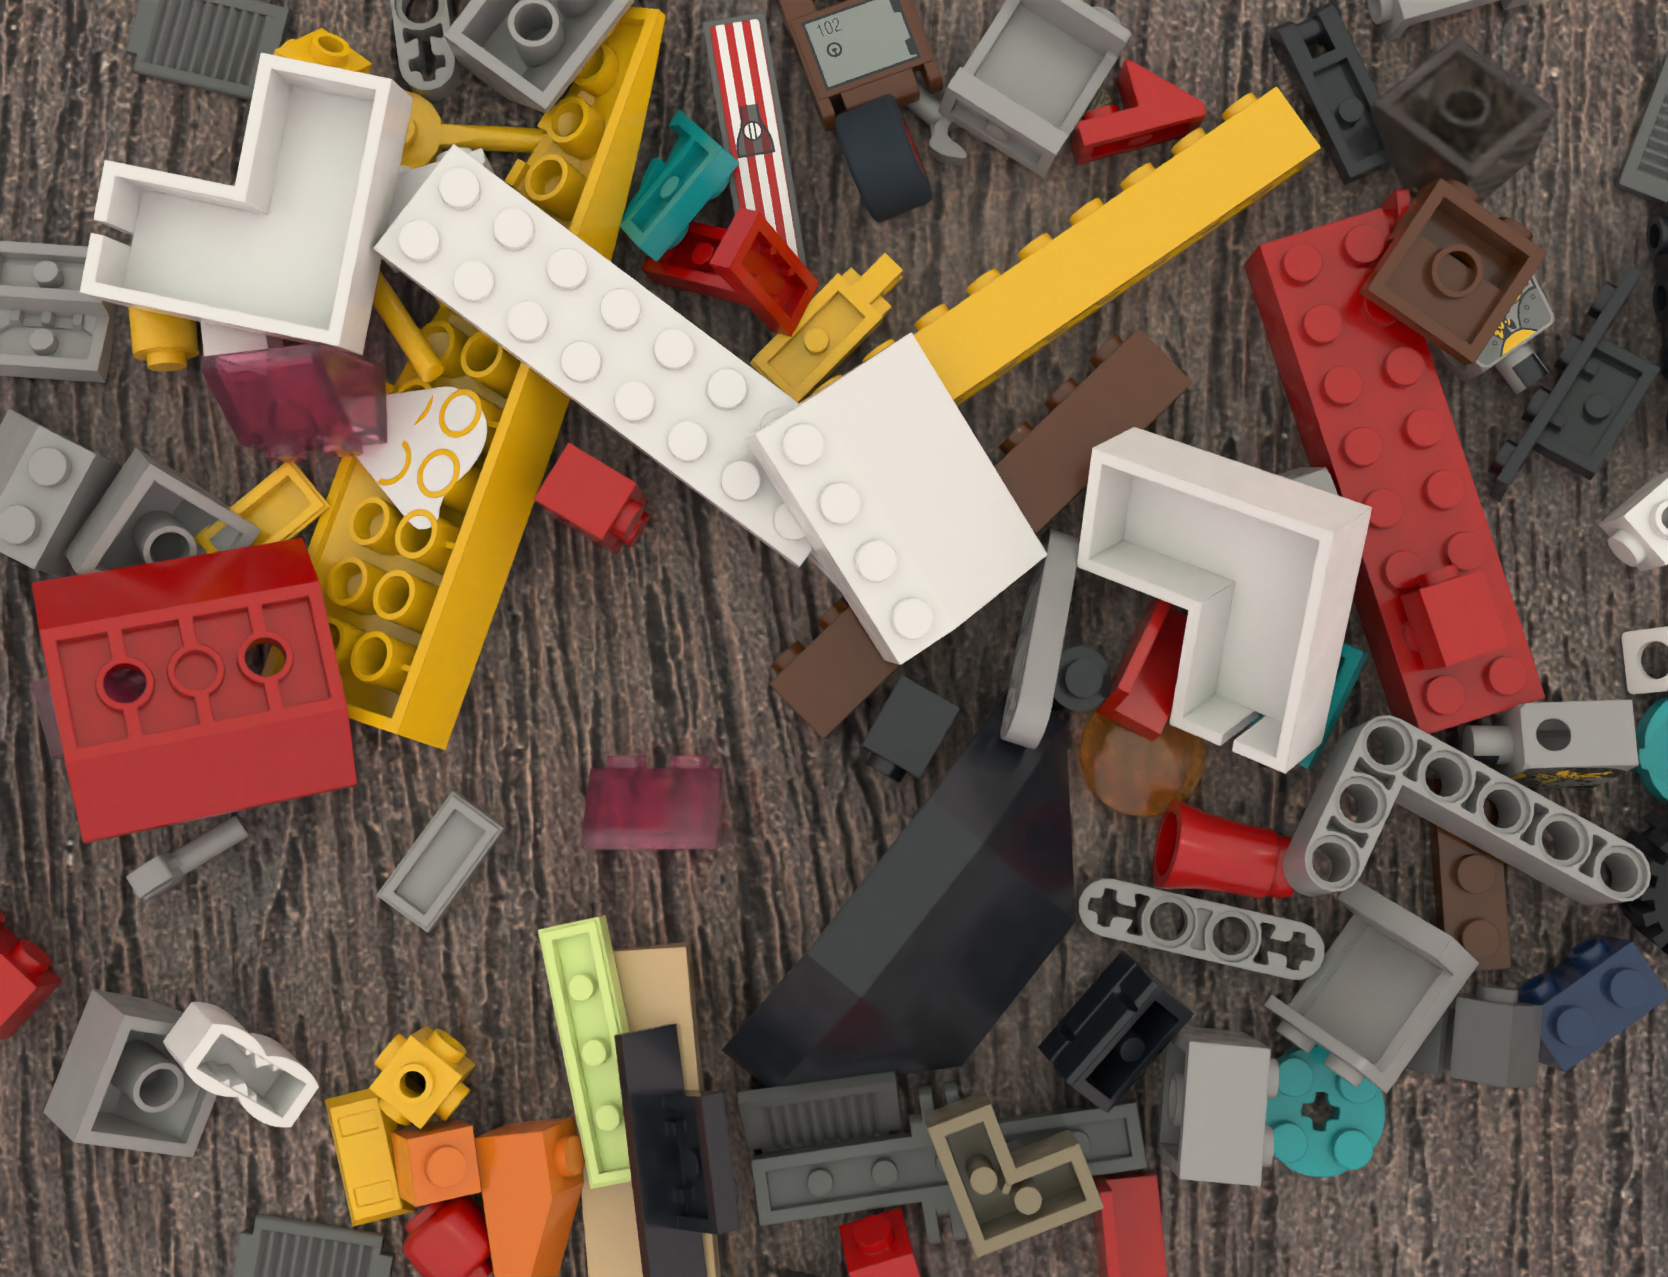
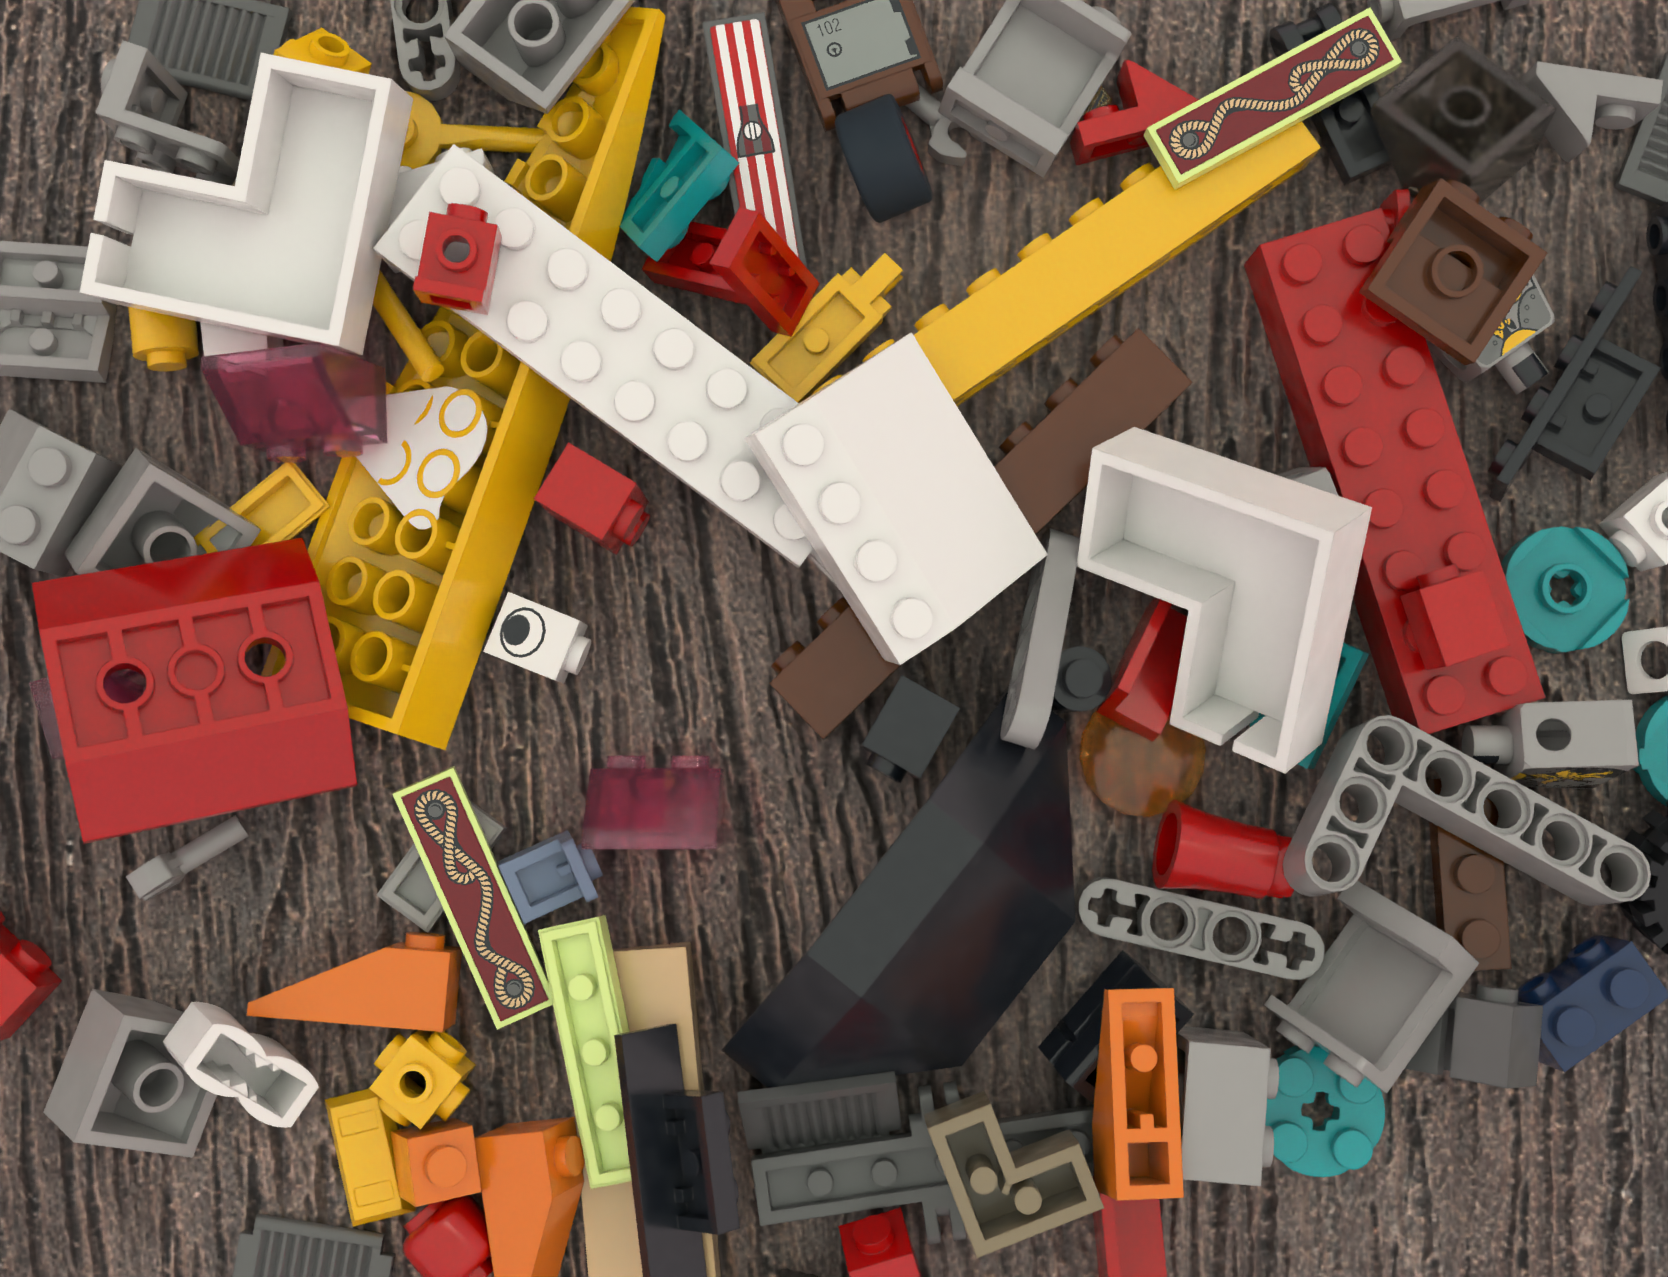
(143, 109): none -> light grey bracket
(394, 987): none -> orange slope
(465, 283): none -> red brick
(474, 896): none -> tile
(538, 639): none -> white brick
(550, 876): none -> sand blue bracket
(1137, 1097): none -> orange slope
(1272, 98): none -> tile
(1587, 96): none -> light grey slope
(1597, 589): none -> teal plate

